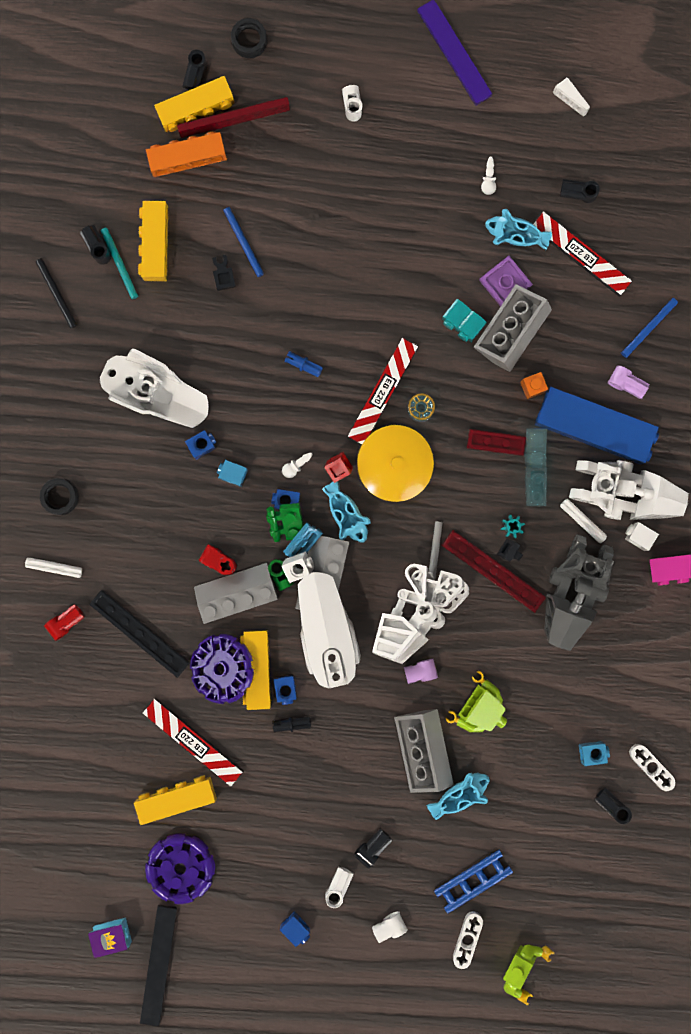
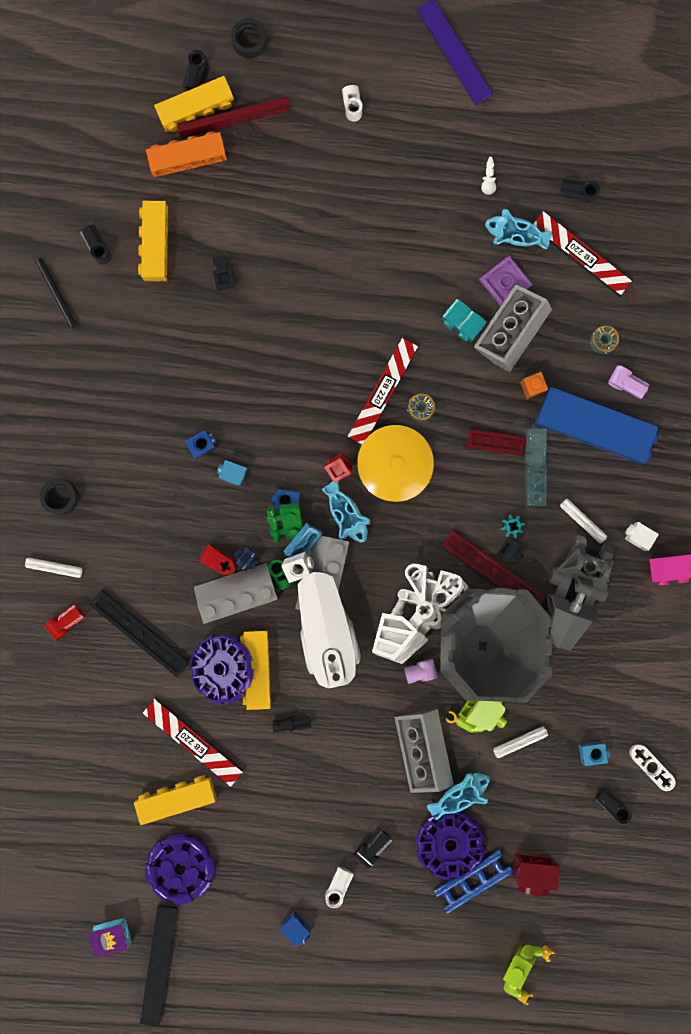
(119, 263): teal bar -> none
(153, 389): white piece -> none
(243, 241): blue bar -> none
(245, 559): none -> dark blue gear
(289, 681): blue brick -> none
(290, 469): white bar -> none
(304, 364): blue axle -> none
(392, 926): white piece -> none
(435, 547): light grey bar -> none
(450, 857): none -> dark purple plate
(458, 951): white beam -> none
(514, 646): none -> dark grey windscreen
(520, 742): none -> white axle
(535, 874): none -> dark red piece
(569, 94): white slope -> none
(611, 336): none -> clear light blue wheel
(613, 479): white piece -> none
(650, 326): blue bar -> none

